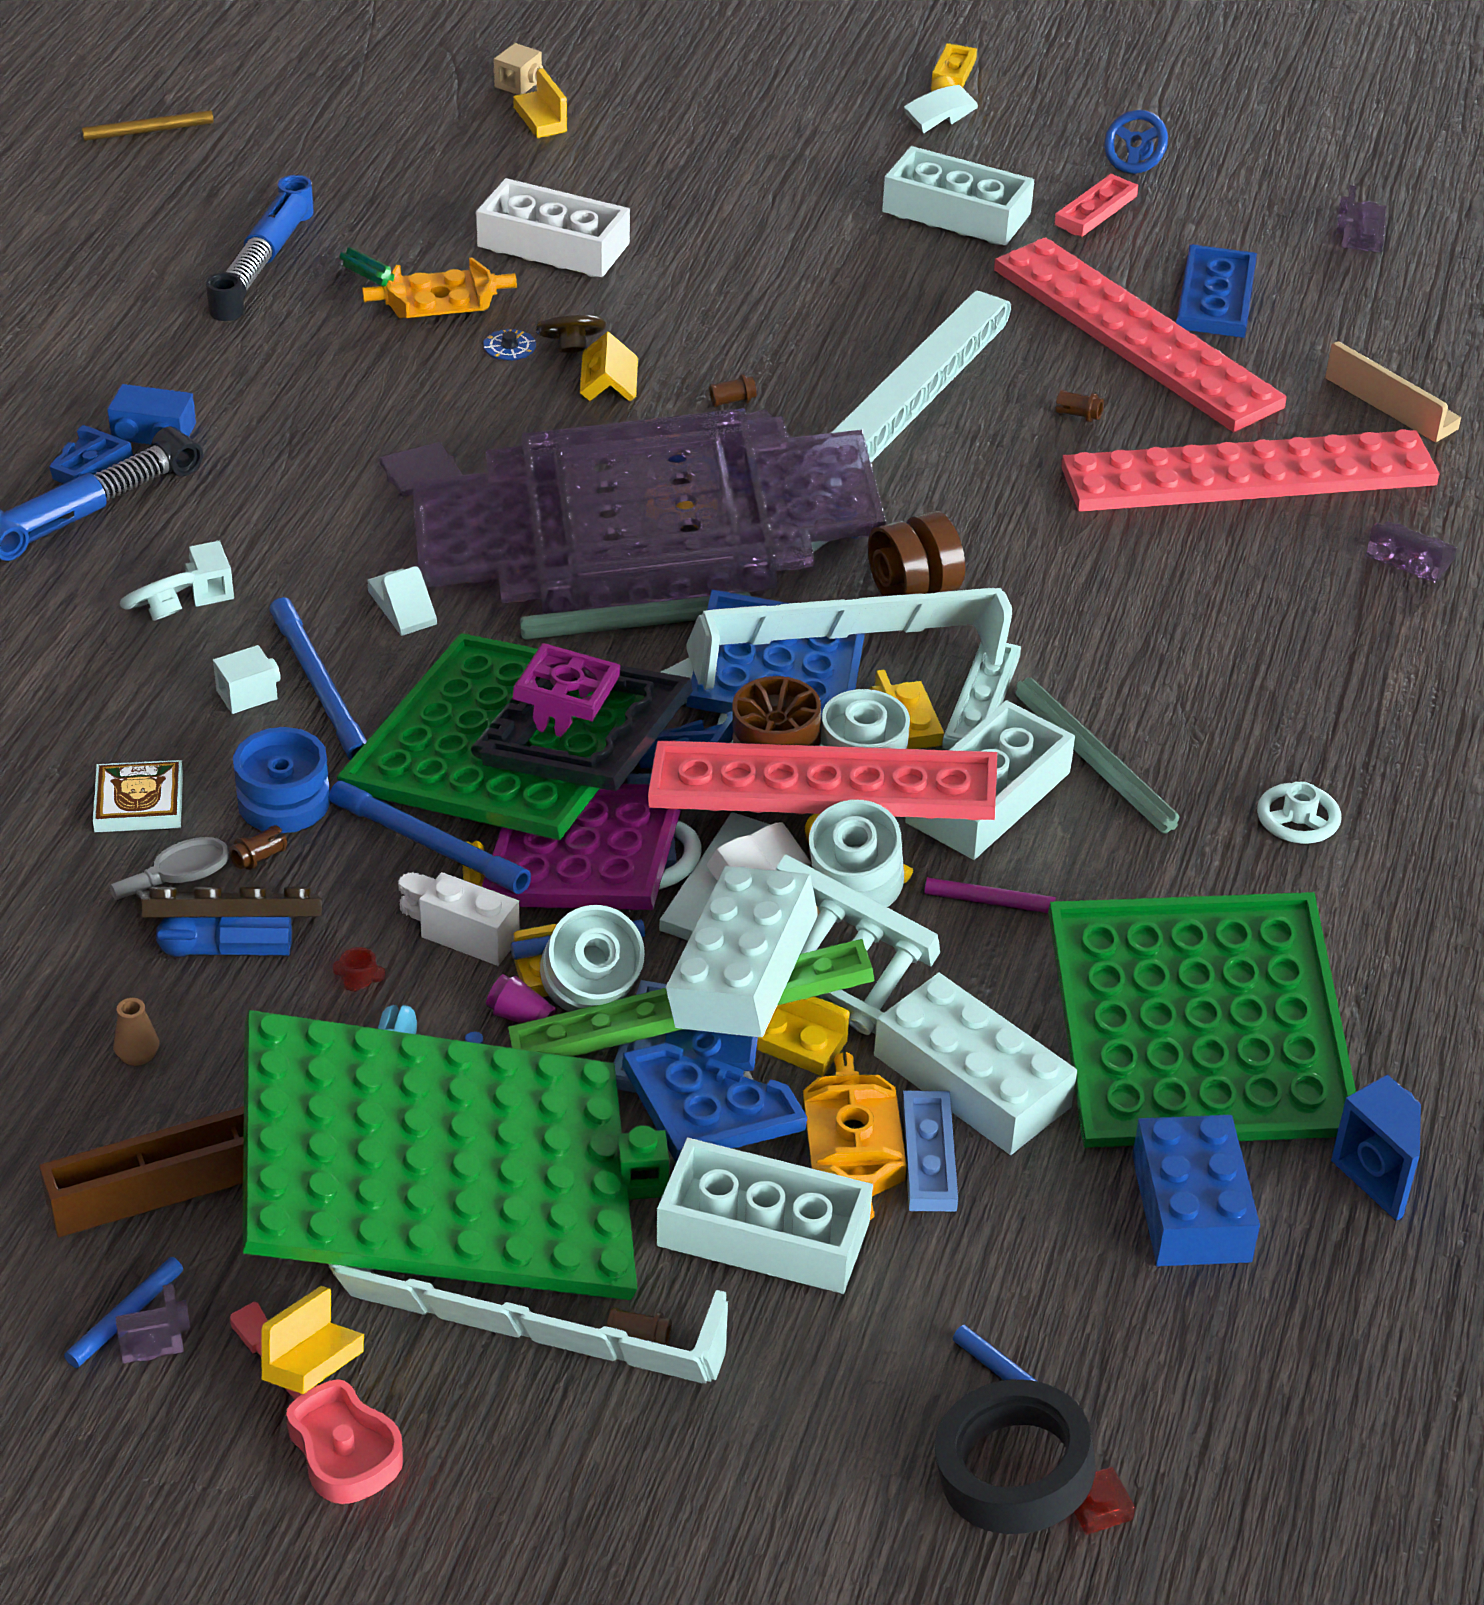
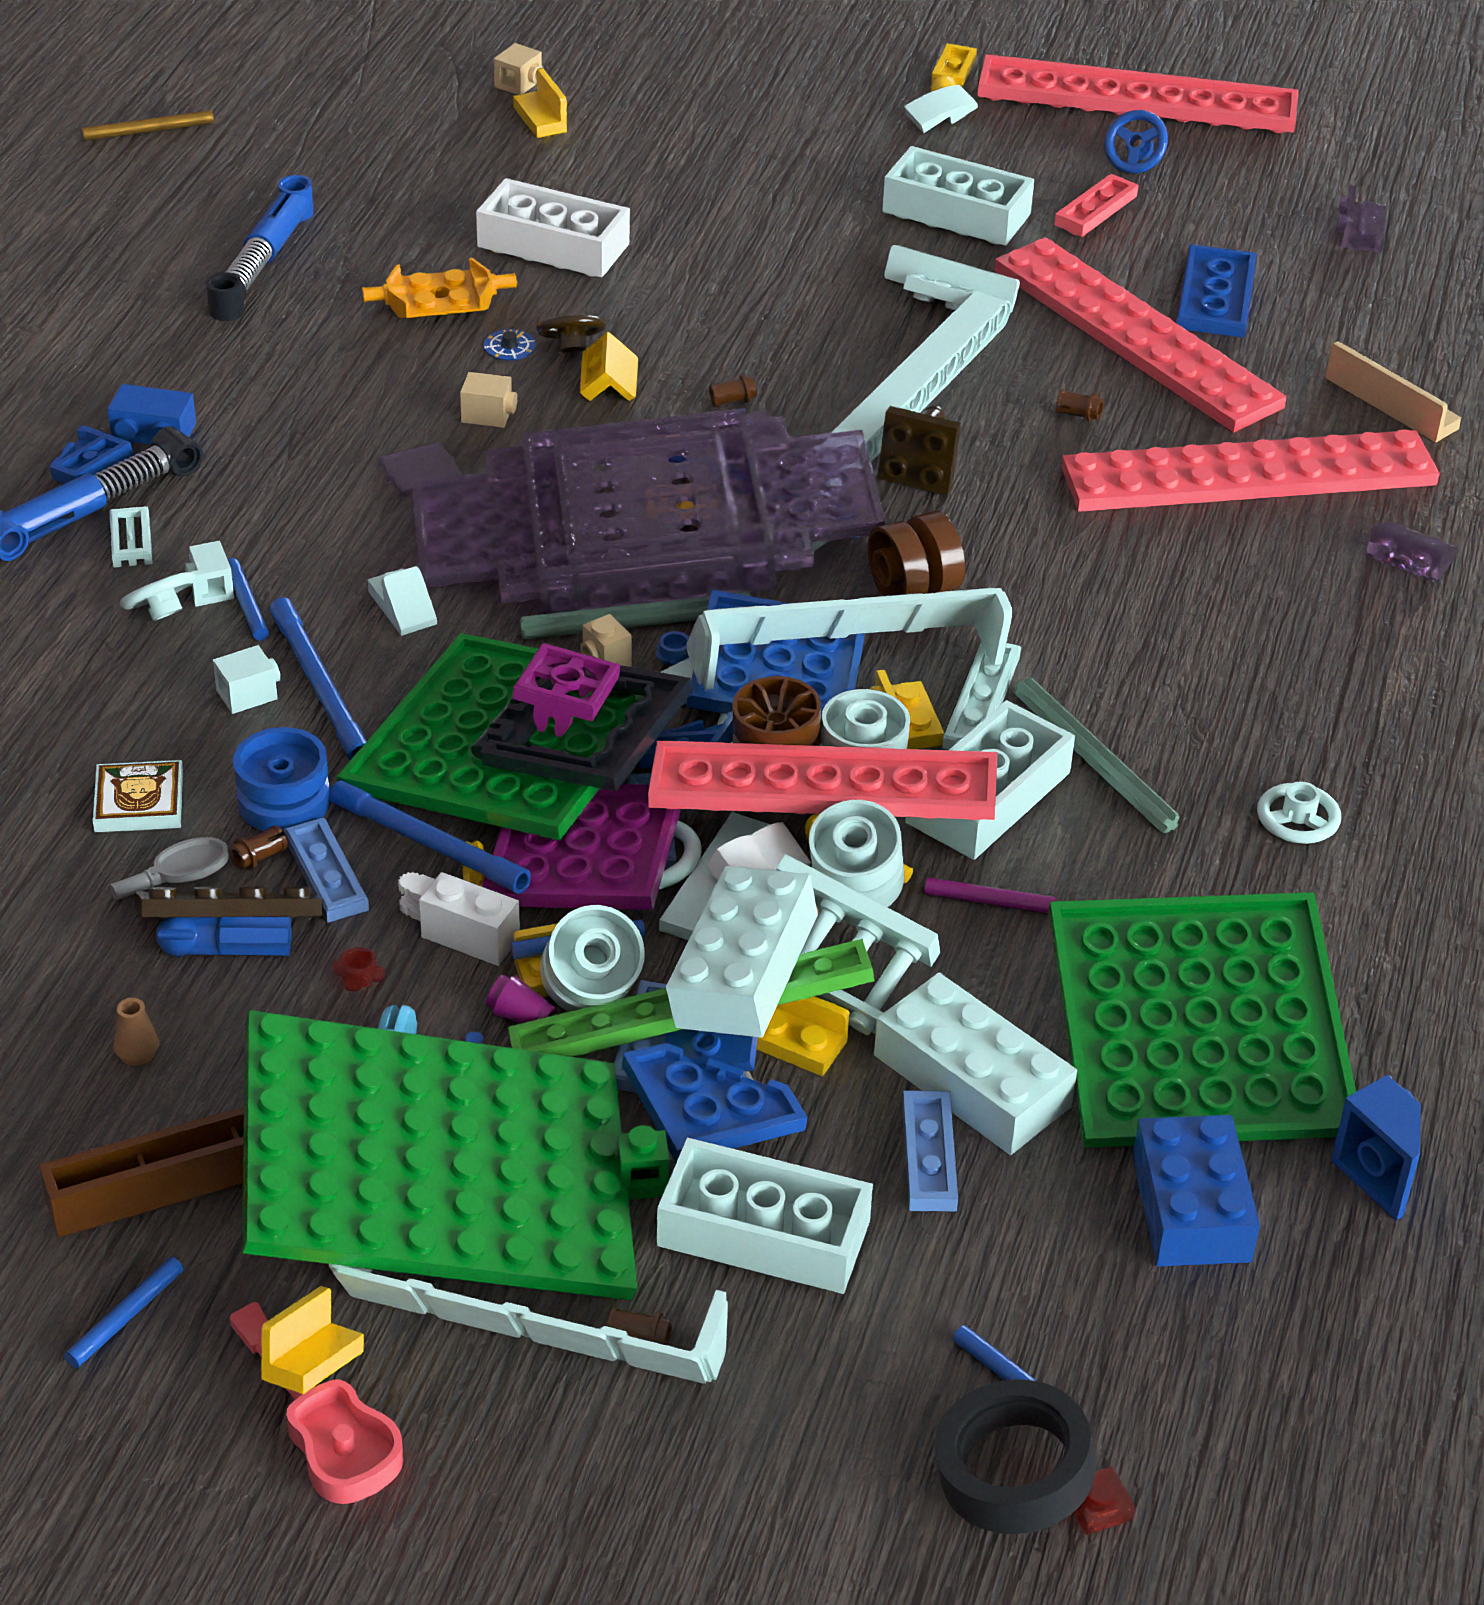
(132, 553): none -> light aqua tile
(154, 1331): clear purple bracket -> none
(247, 601): none -> blue bar
(326, 869): none -> medium blue tile
(366, 266): green axle -> none
(487, 399): none -> tan brick
(607, 640): none -> tan brick
(672, 648): none -> blue plate
(865, 1153): light orange plate -> none
(919, 449): none -> dark brown plate
(945, 279): none -> light aqua bracket
(1127, 90): none -> coral plate

